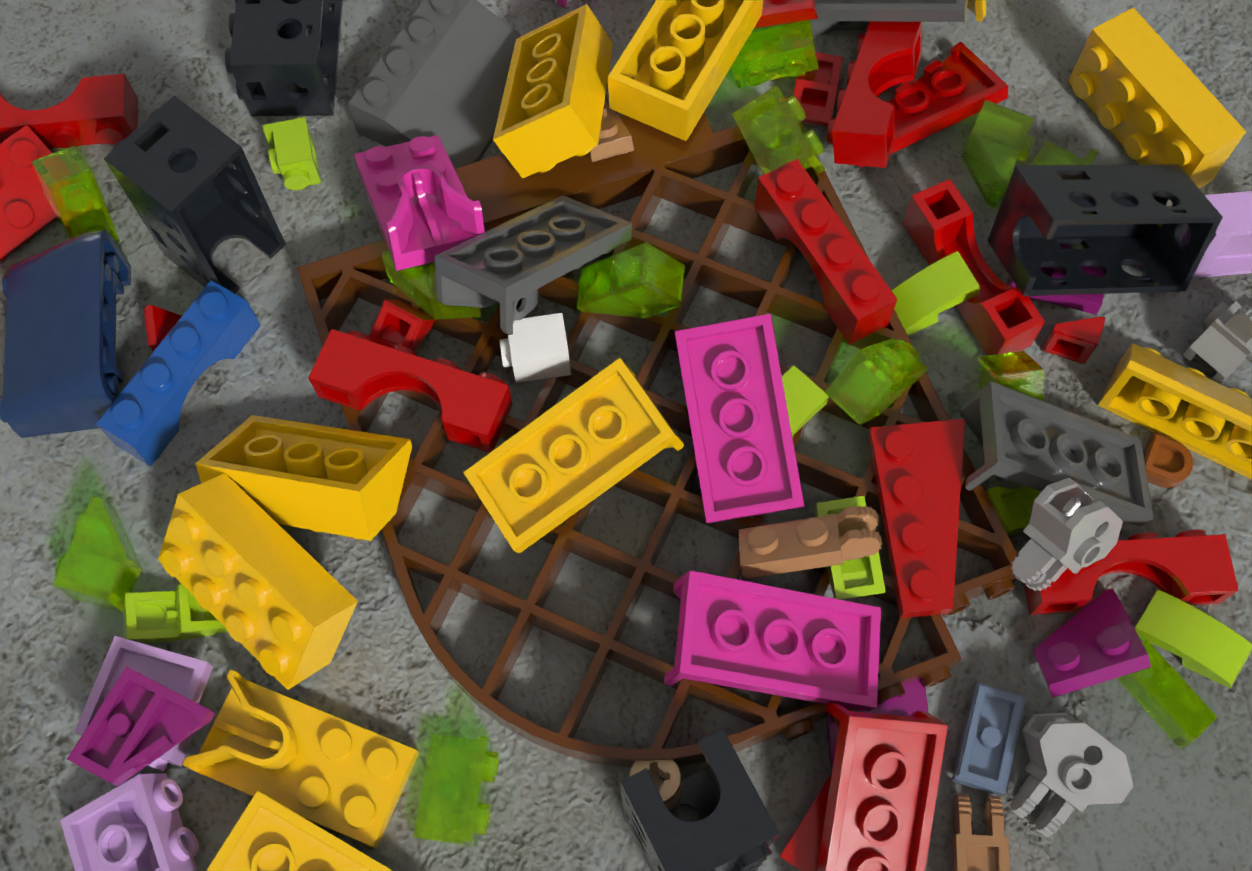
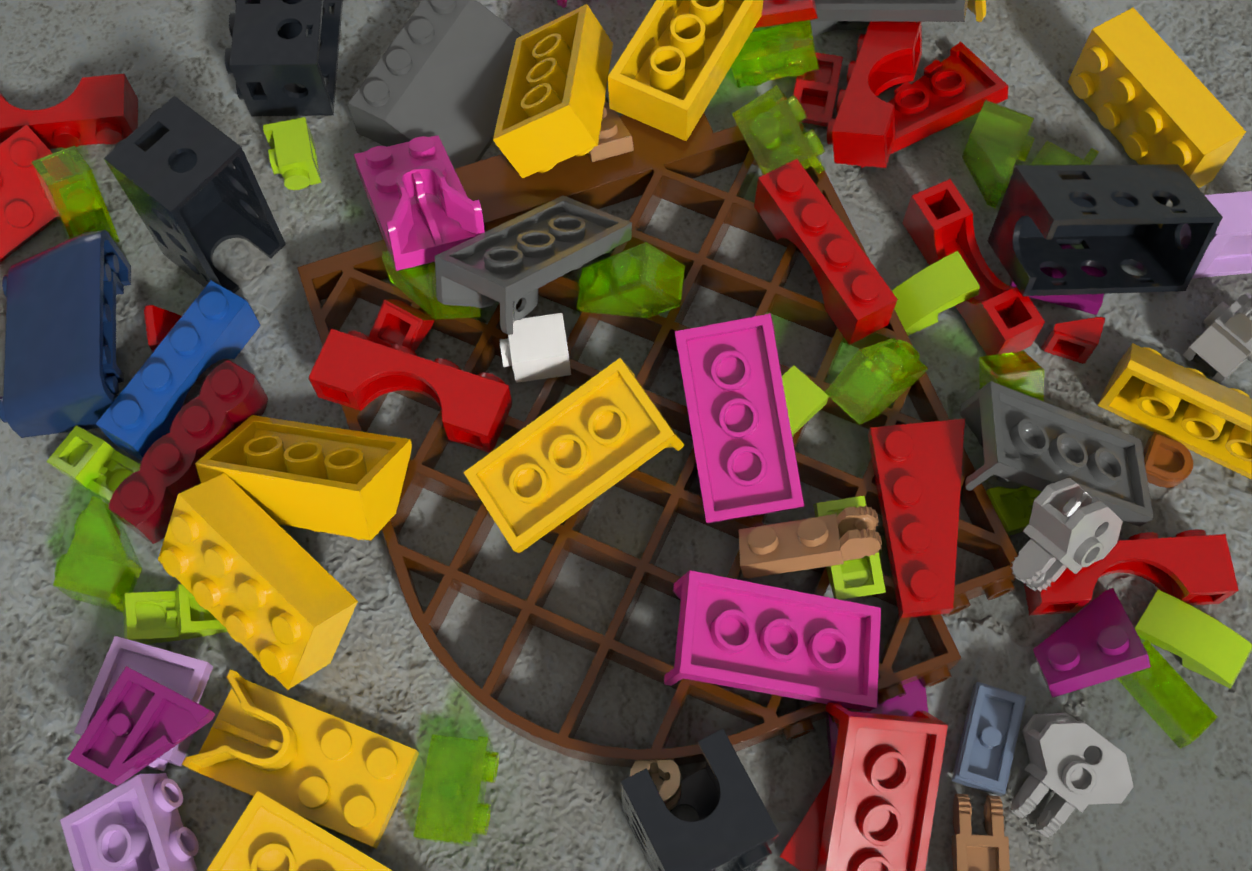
(92, 463): none -> lime slope
(169, 467): none -> dark red brick

